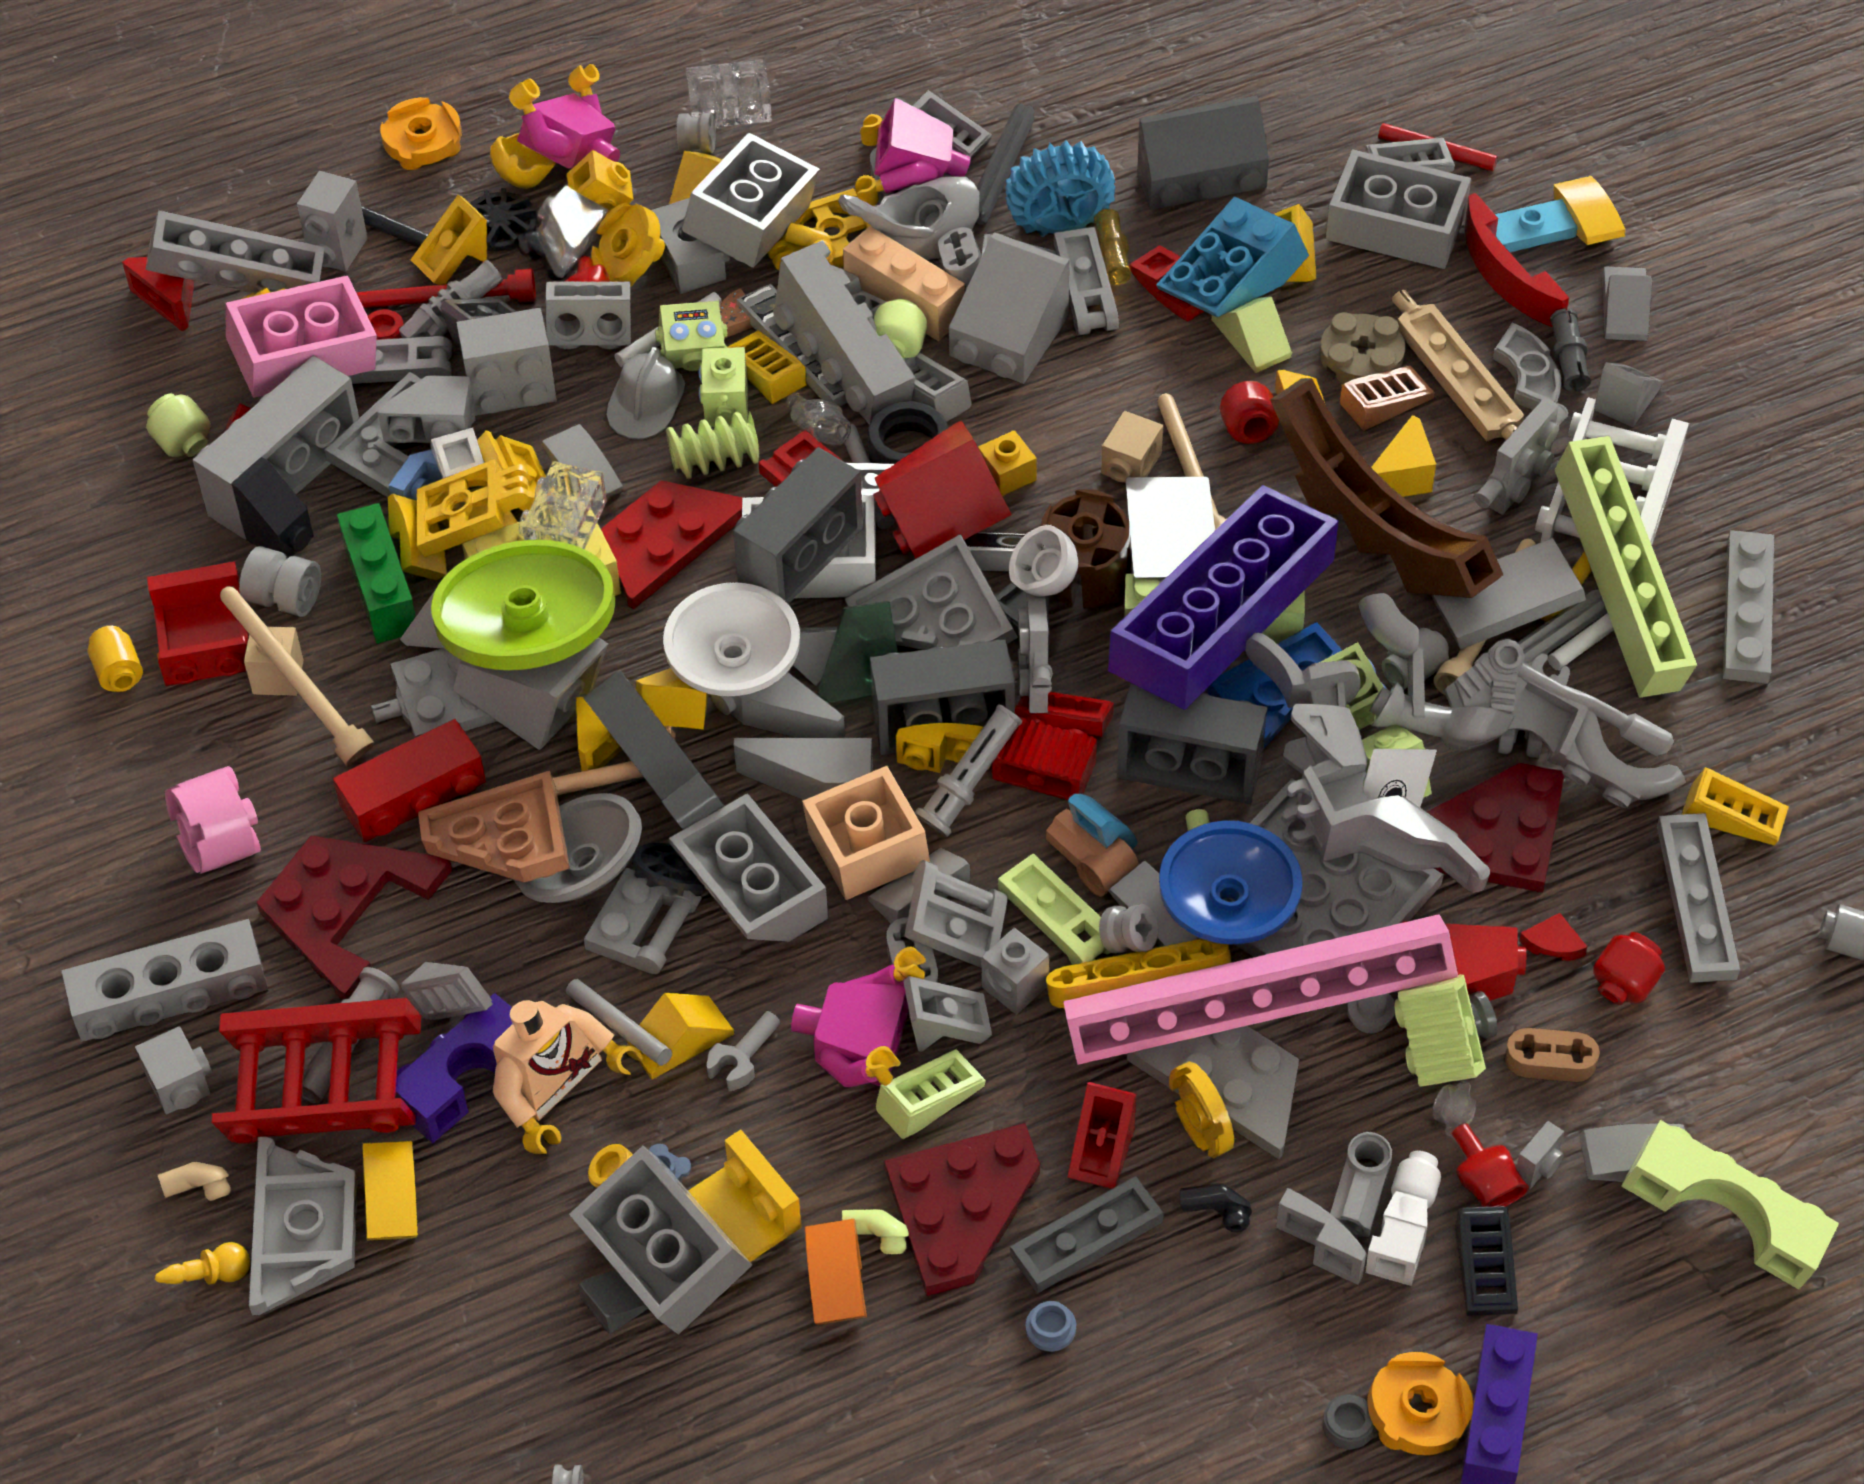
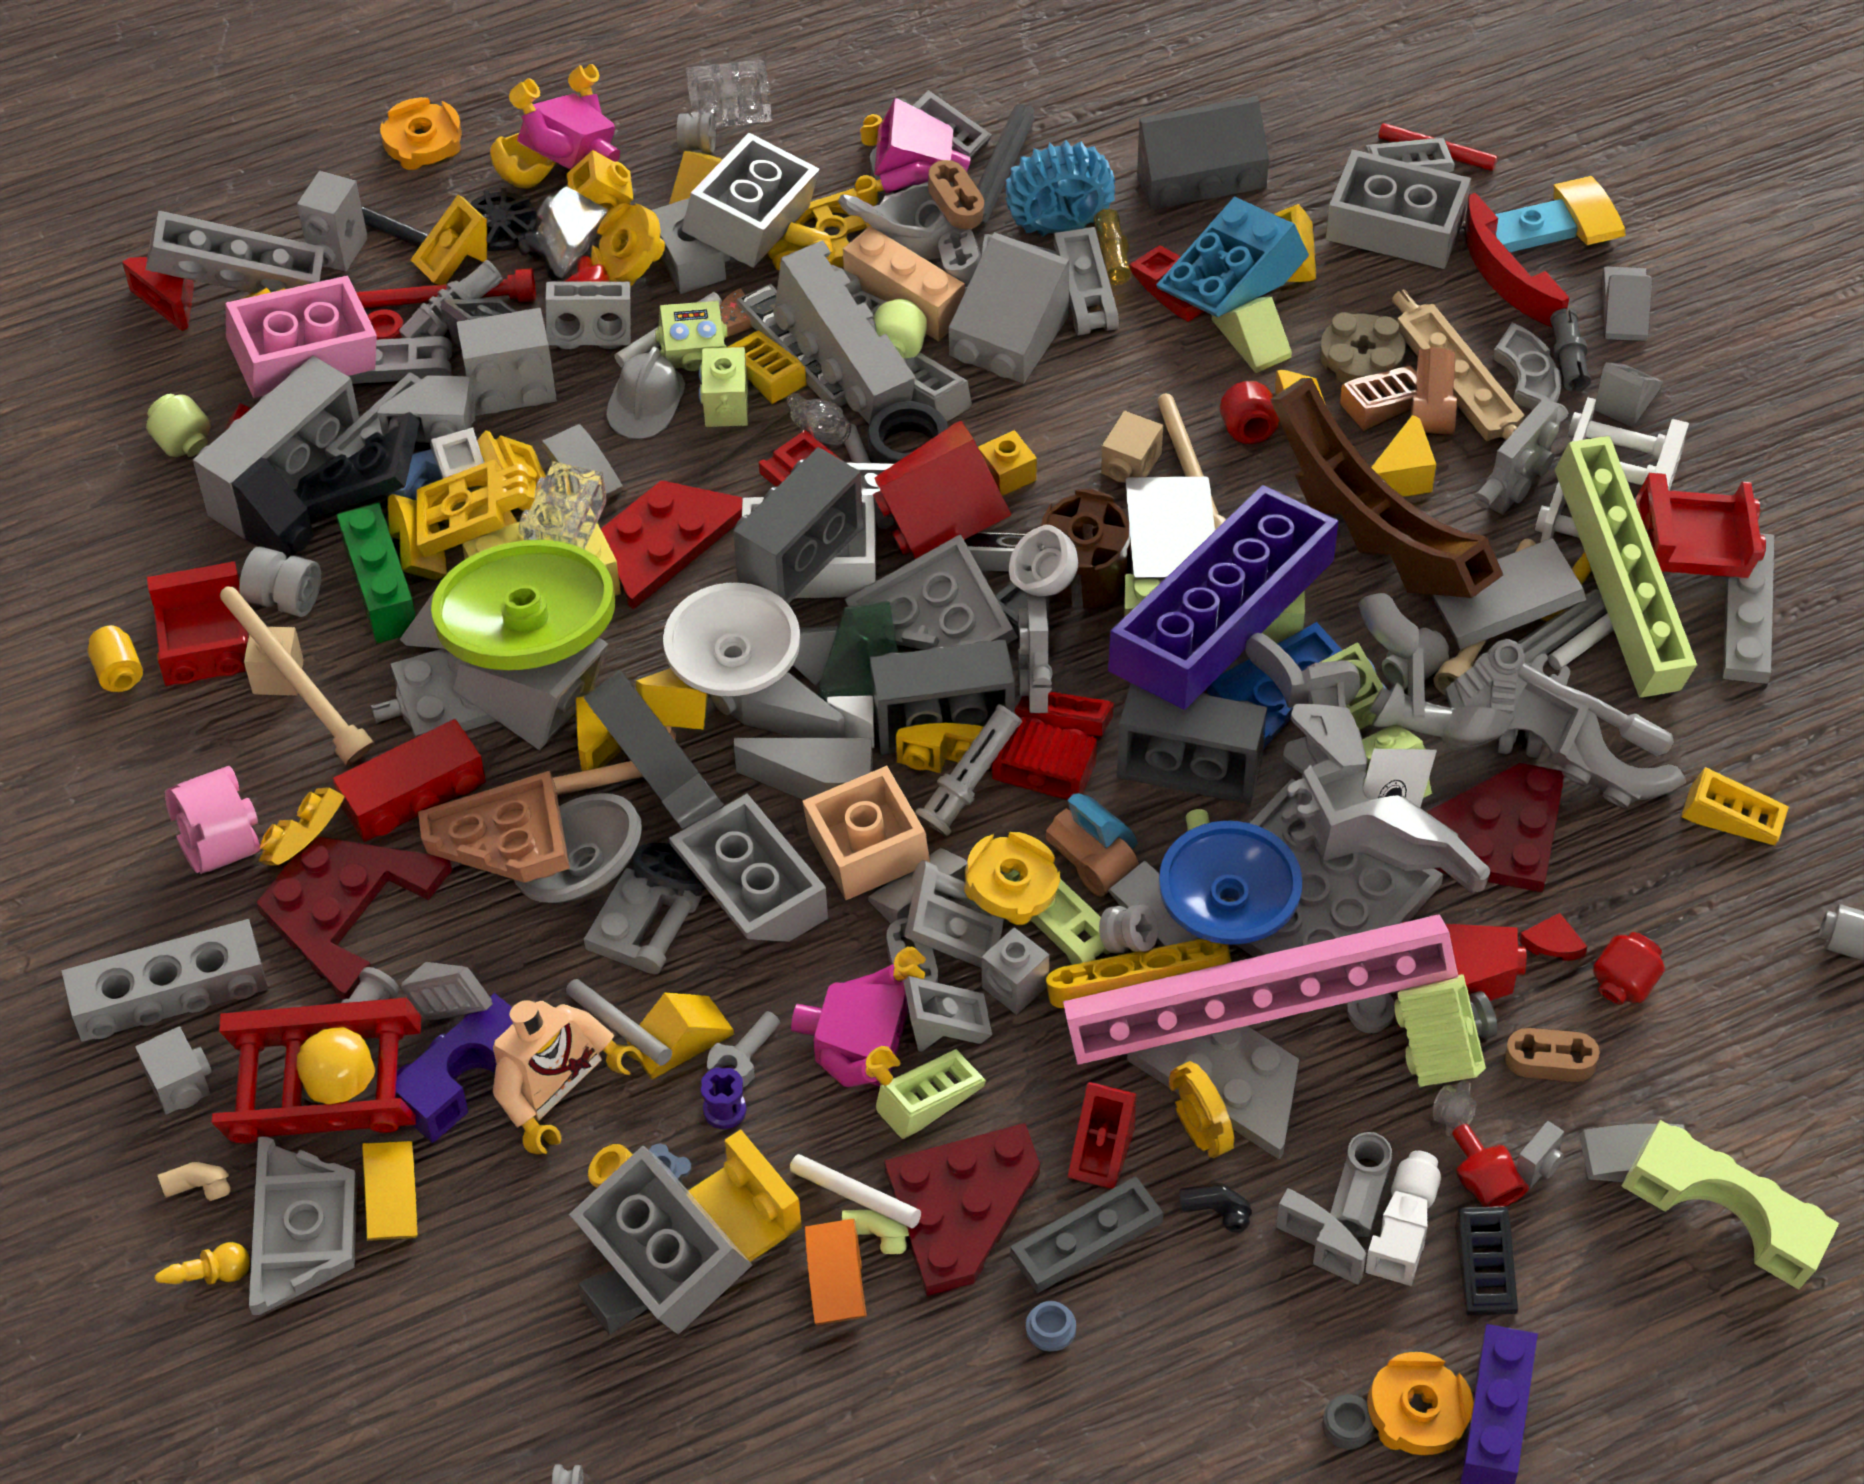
(290, 837): none -> yellow slope
(335, 1065): none -> yellow hair
(369, 473): none -> black wing
(713, 444): yellowish green piece -> none
(718, 1103): none -> dark purple bush
(855, 1191): none -> white bar
(857, 715): none -> white slope
(949, 197): none -> medium nougat beam
(1007, 898): none -> yellow plate
(1434, 391): none -> nougat piece
(1698, 898): light grey plate -> none
(1702, 529): none -> red panel

